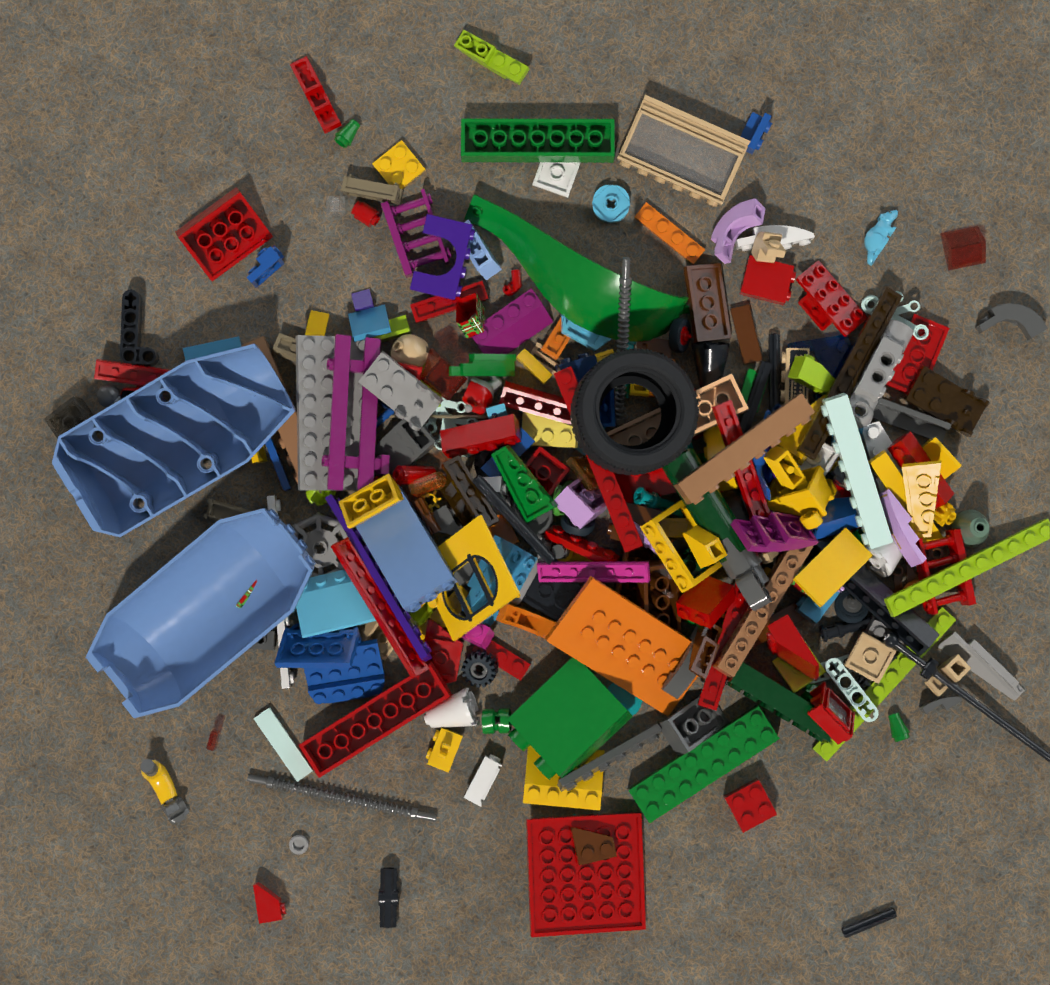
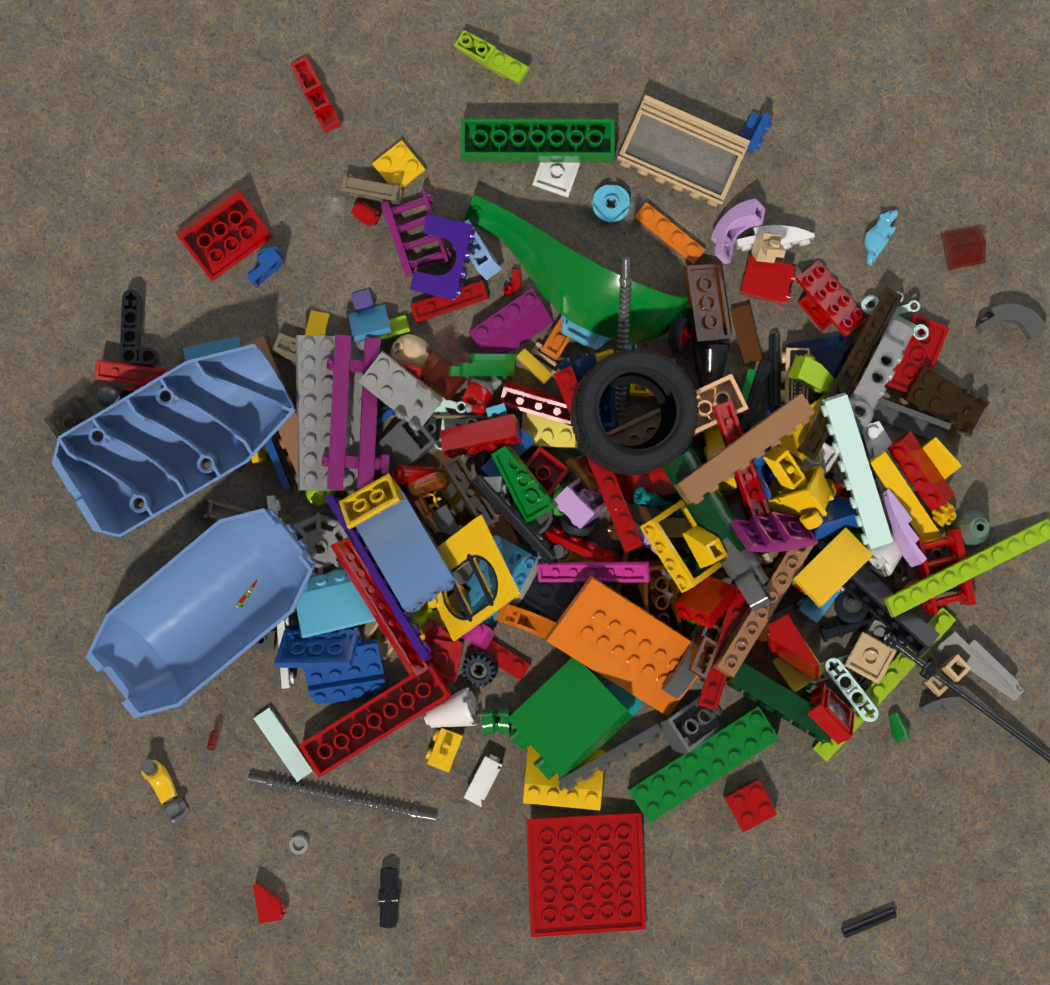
(346, 134): green cone -> none
(465, 309): piece -> none
(592, 846): reddish brown wing -> none
(921, 489): yellow wing -> none

